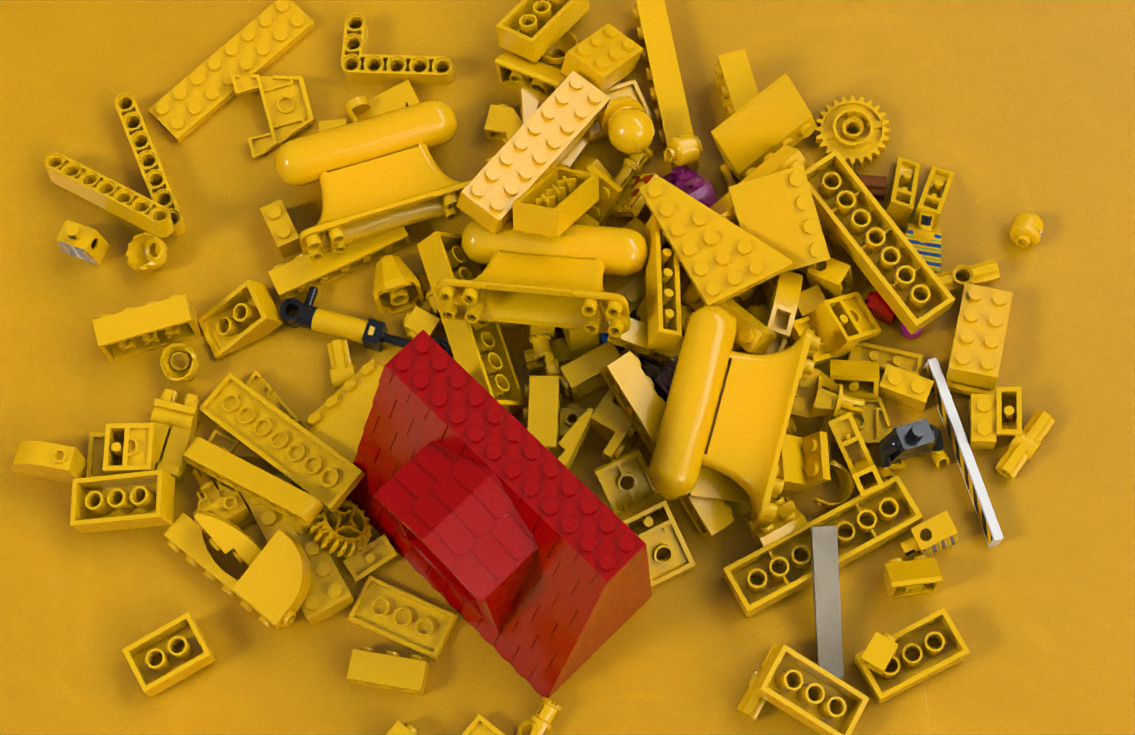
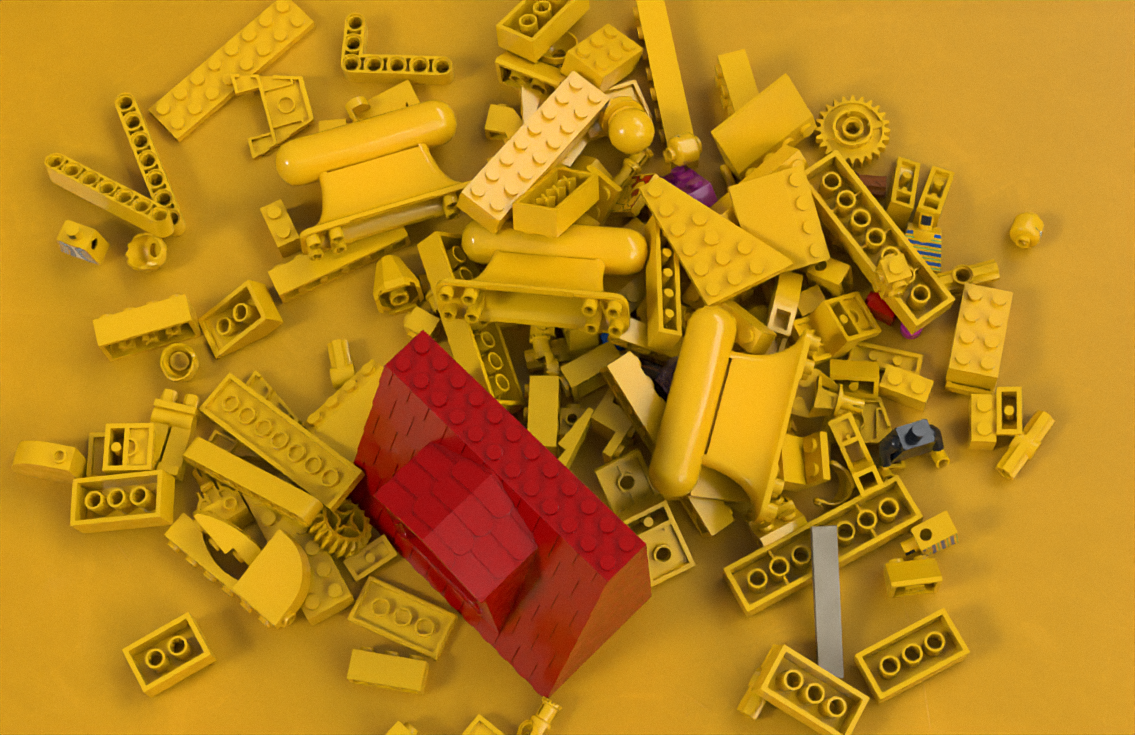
(369, 333): piece -> none
(879, 652): yellow brick -> none
(891, 276): none -> yellow brick
(963, 453): white tile -> none

